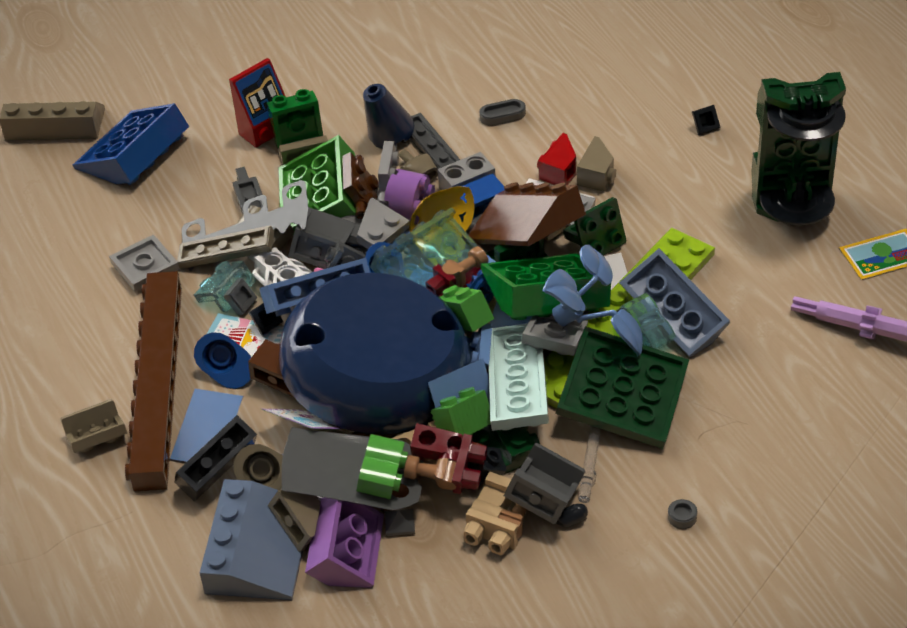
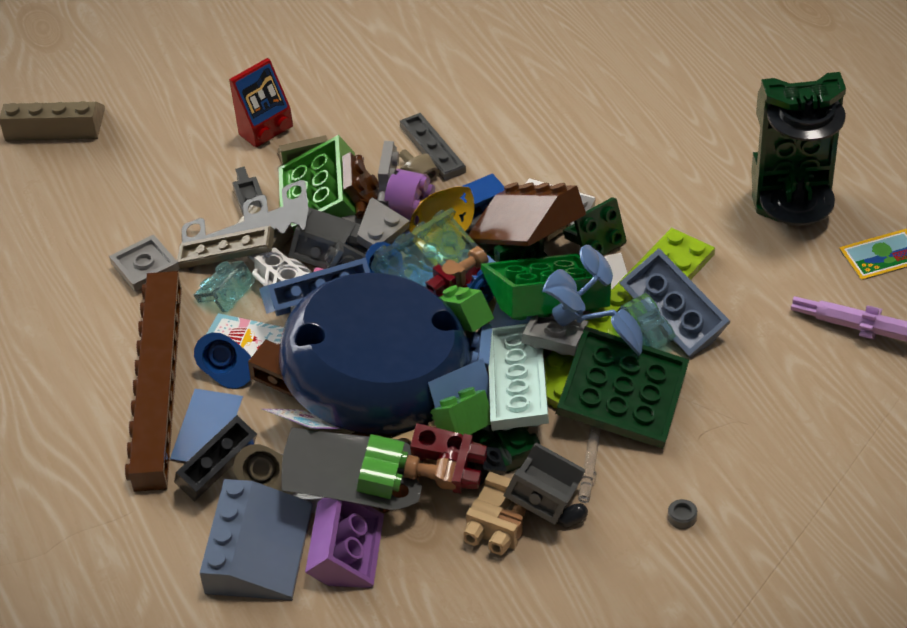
(93, 426): dark tan bracket -> none
(133, 144): blue slope -> none
(240, 296): dark grey tile -> none
(264, 321): black slope -> none
(295, 117): green plate -> none
(296, 515): dark tan slope -> none
(385, 117): dark blue cone -> none
(399, 522): dark grey slope -> none
(464, 171): light grey brick -> none
(502, 112): dark grey tile -> none
(558, 163): red slope -> none
(596, 167): dark tan slope -> none
(706, 119): black slope -> none

